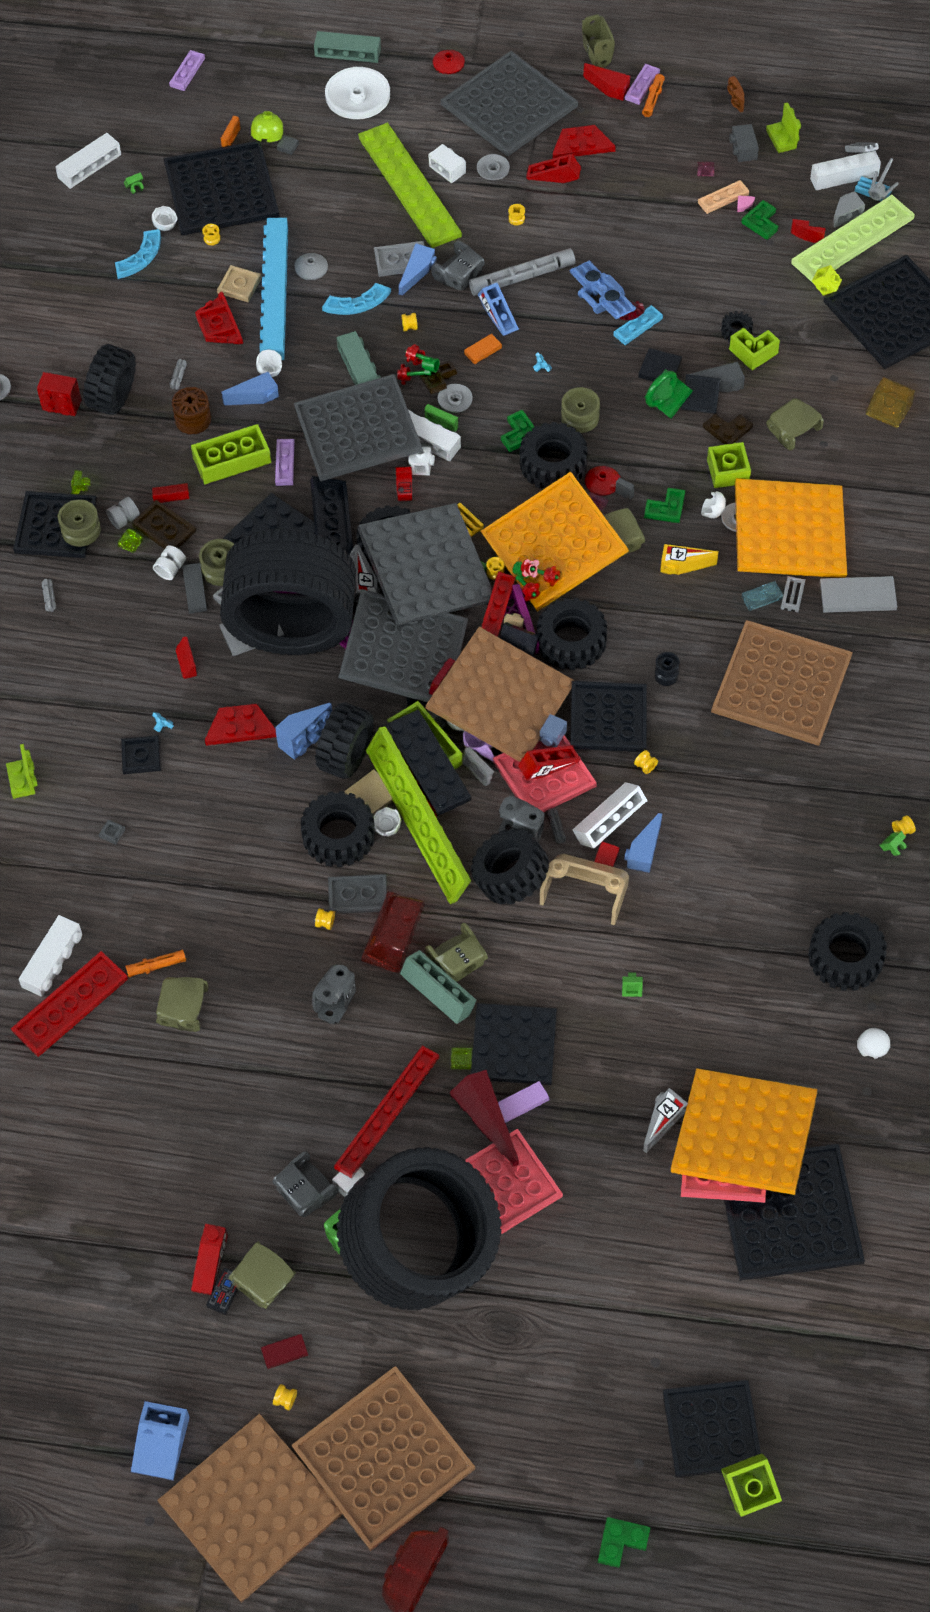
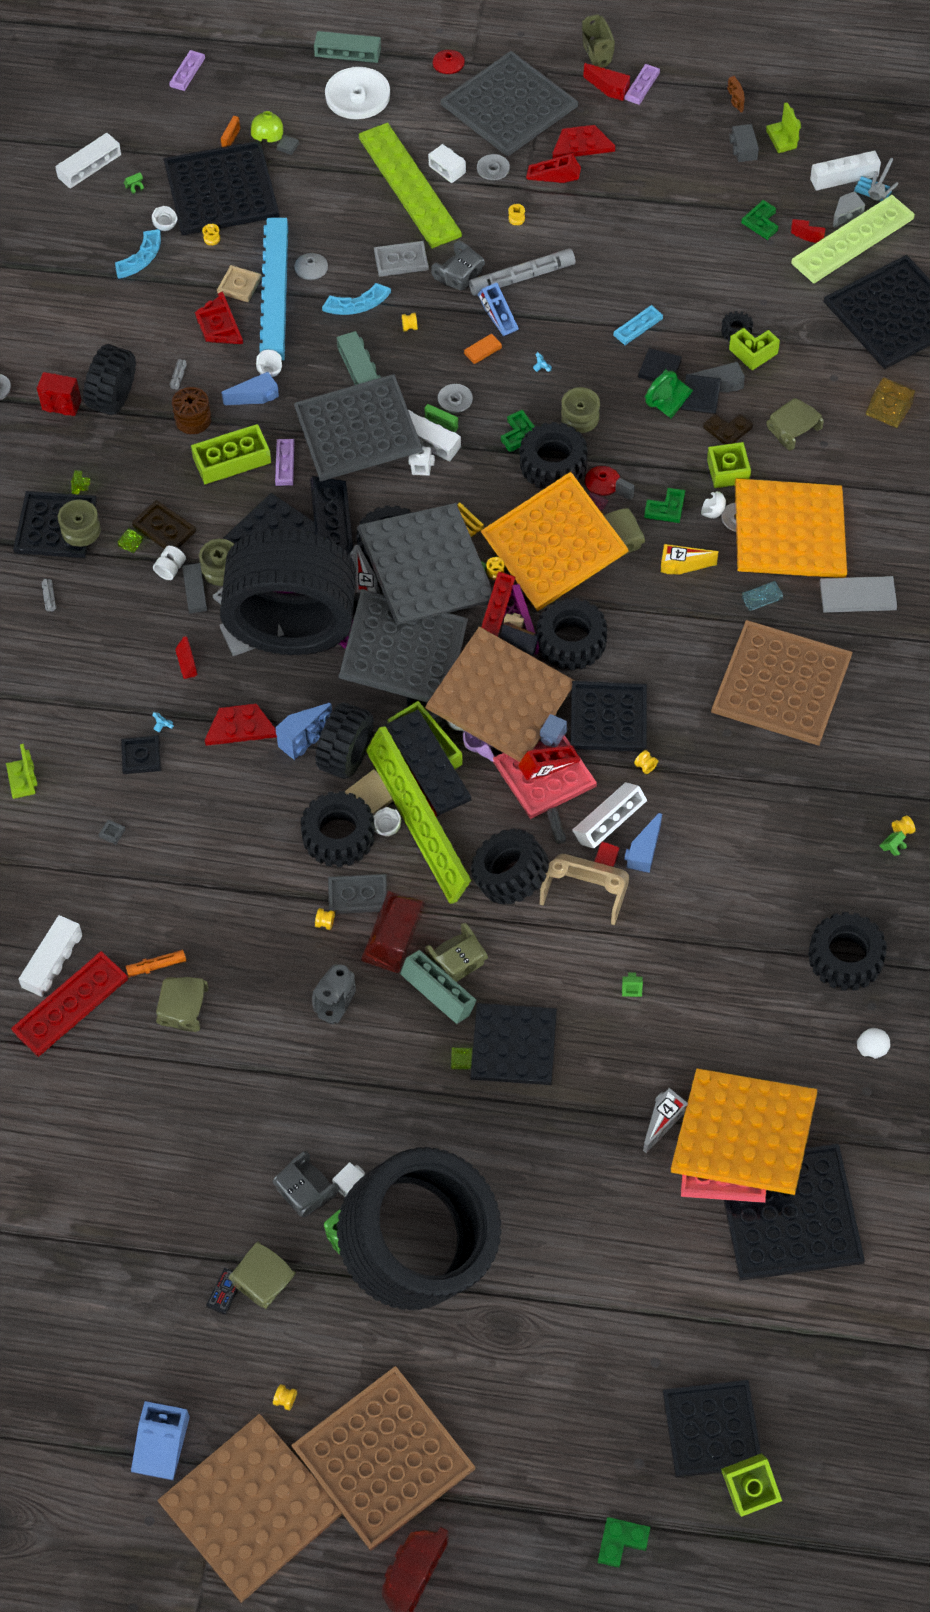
(122, 513): light grey wheel -> none
(170, 493): red slope -> none
(209, 1258): red slope -> none
(284, 1351): dark red tile -> none
(386, 1112): red tile -> none
(404, 483): red leg -> none
(417, 267): medium blue slope -> none
(417, 357): plant -> none
(435, 382): dark brown plate -> none
(441, 675): dark red tile -> none
(477, 766): light grey tile -> none
(479, 1101): dark red wedge -> none
(517, 1189): coral plate -> none
(521, 816): dark grey piece -> none
(523, 1101): lavender tile -> none
(529, 568): red plant -> none
(597, 283): medium blue piece -> none
(636, 313): dark red gear -> none
(655, 90): orange pin -> none
(667, 668): black wheel -> none
(705, 168): clear pink slope -> none
(723, 196): light nougat tile -> none
(744, 202): bright pink tile -> none
(790, 605): light grey tile -> none
(826, 280): neon yellow brick -> none
(861, 147): light grey tile -> none

